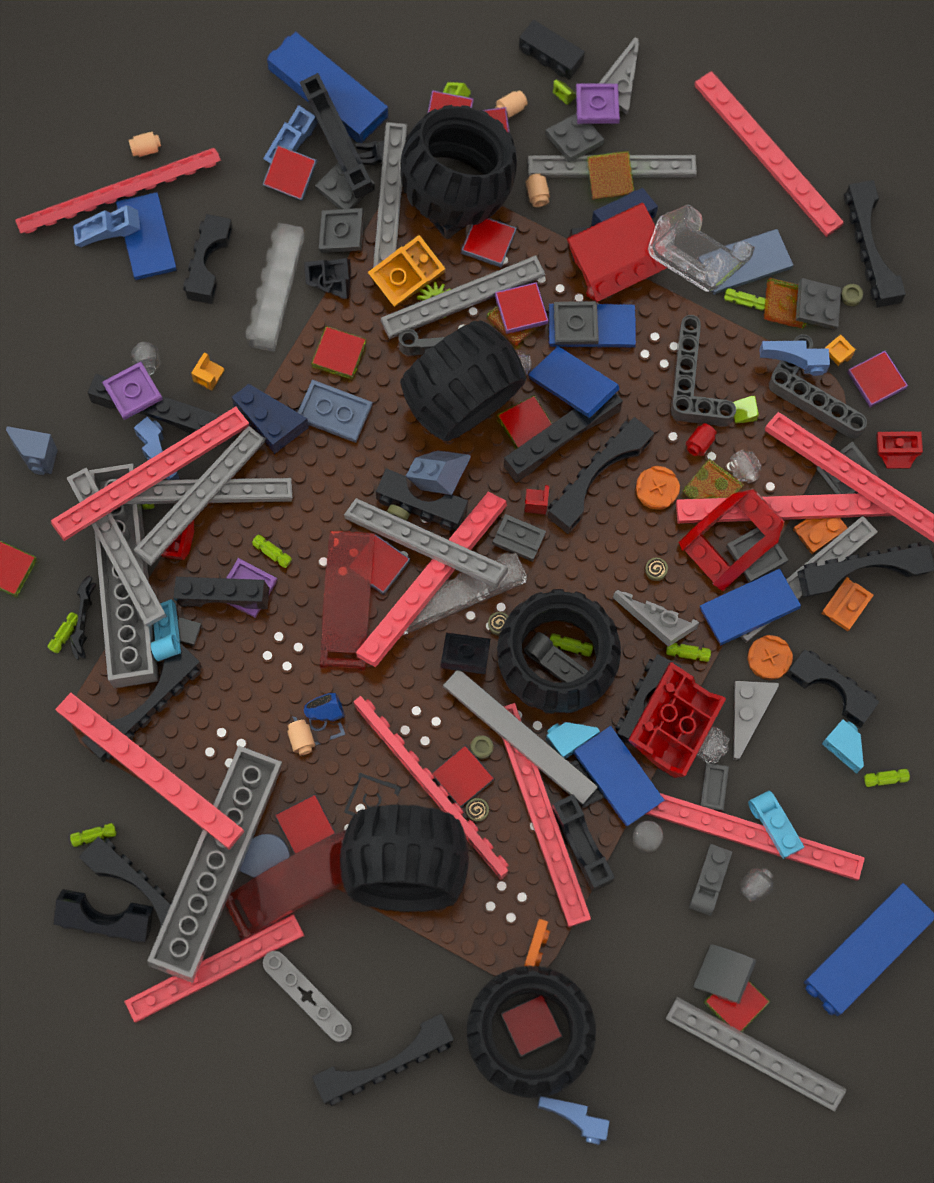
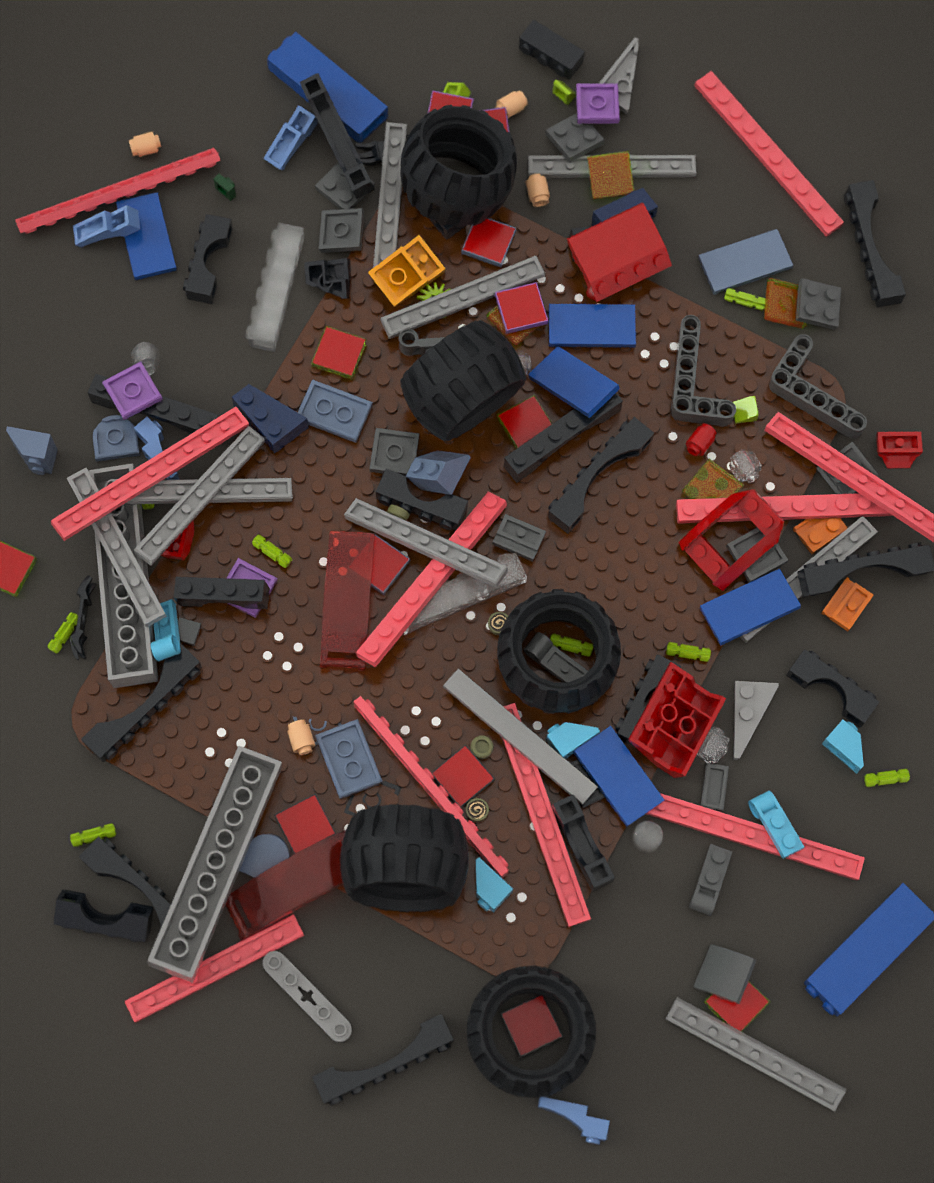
(115, 439): none -> sand blue tile
(150, 771): coral plate -> none
(207, 372): light orange panel -> none
(225, 186): none -> dark green plate
(290, 172): red tile -> none
(324, 708): blue rock -> none
(348, 759): none -> sand blue tile
(393, 451): none -> dark grey plate
(465, 653): black tile -> none
(490, 887): none -> medium azure slope
(537, 500): red panel -> none
(540, 936): orange plate -> none
(575, 323): dark grey tile -> none
(656, 569): tile -> none
(657, 487): orange tile -> none
(657, 619): light grey wing -> none
(694, 254): clear windscreen -> none
(757, 884): clear head -> none
(770, 657): orange tile -> none
(796, 352): medium blue slope -> none
(840, 350): light orange panel -> none
(851, 295): olive tile -> none
(877, 379): red tile -> none

